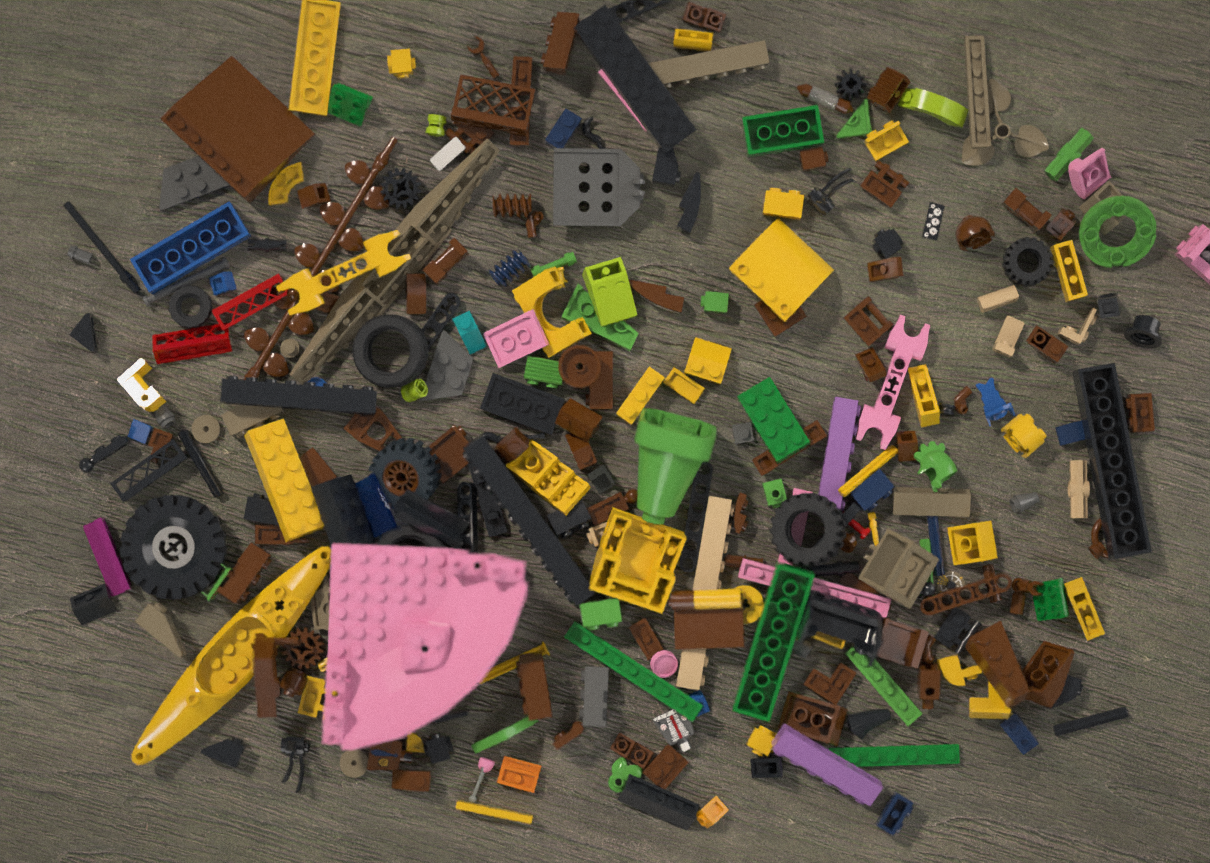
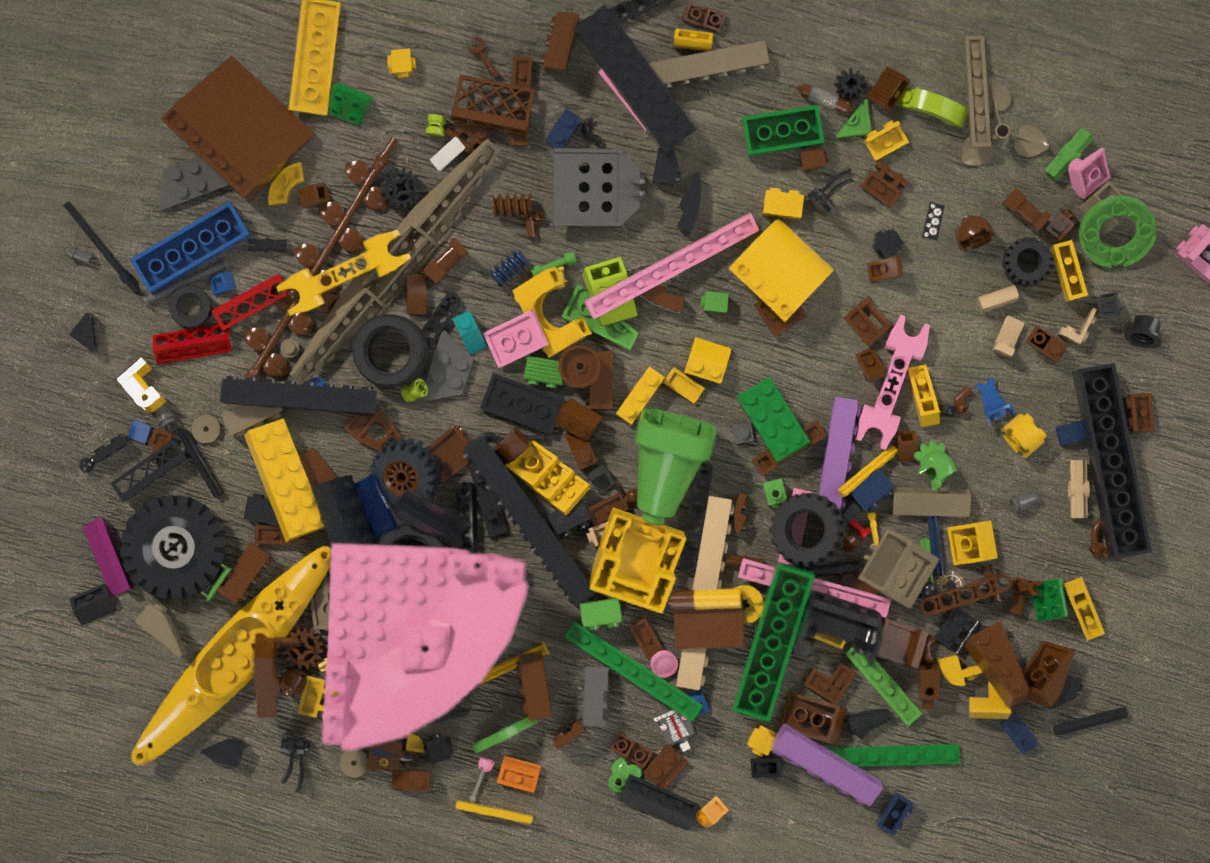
(671, 265): none -> bright pink plate

